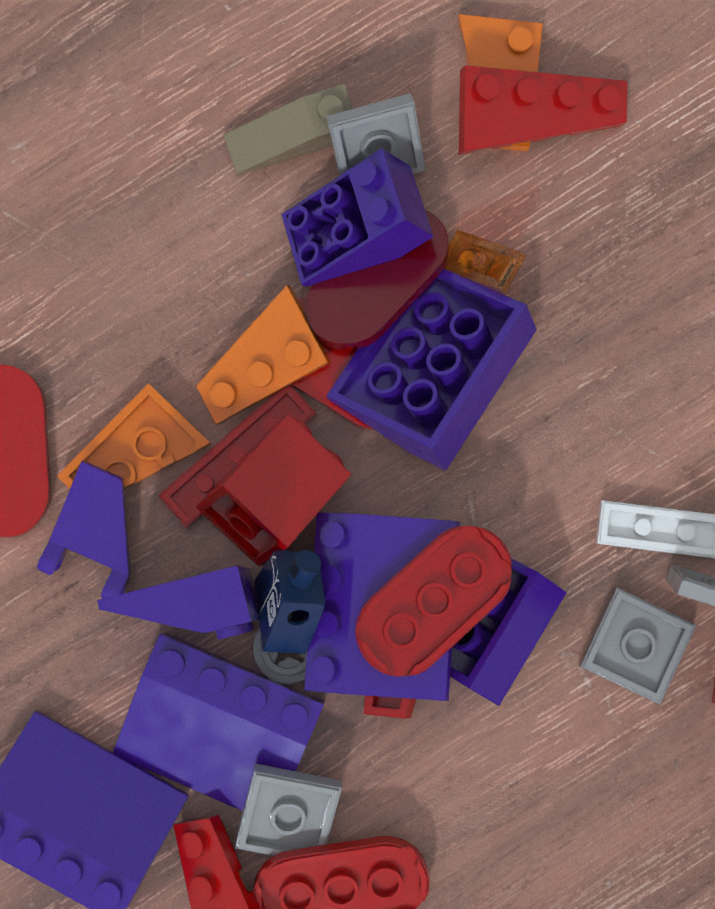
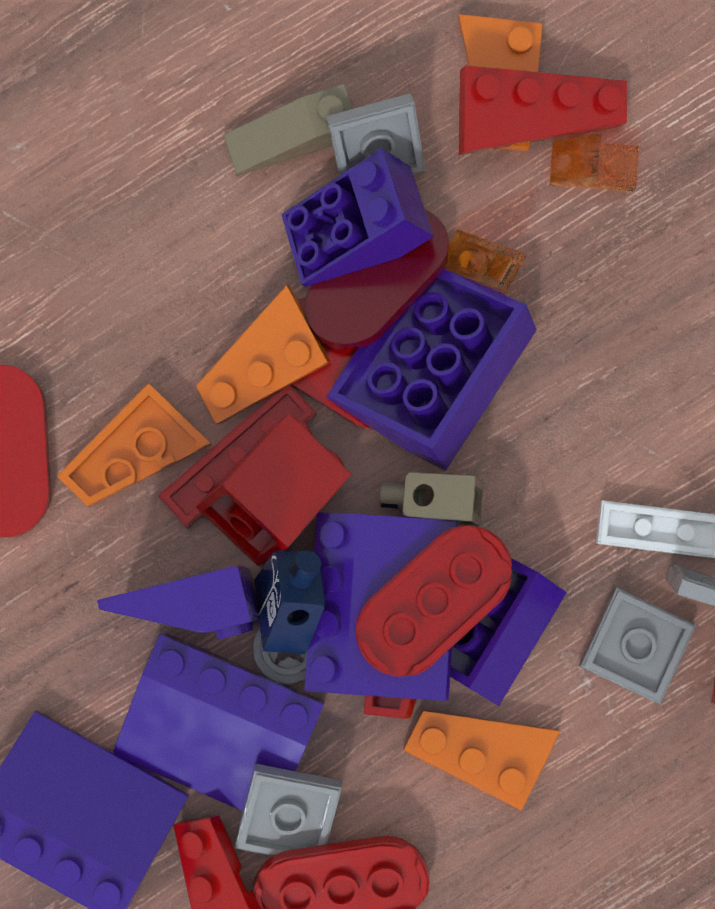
(93, 526): dark purple flag -> none
(454, 497): none -> dark tan torso
(484, 753): none -> orange wing
(593, 164): none -> clear orange slope

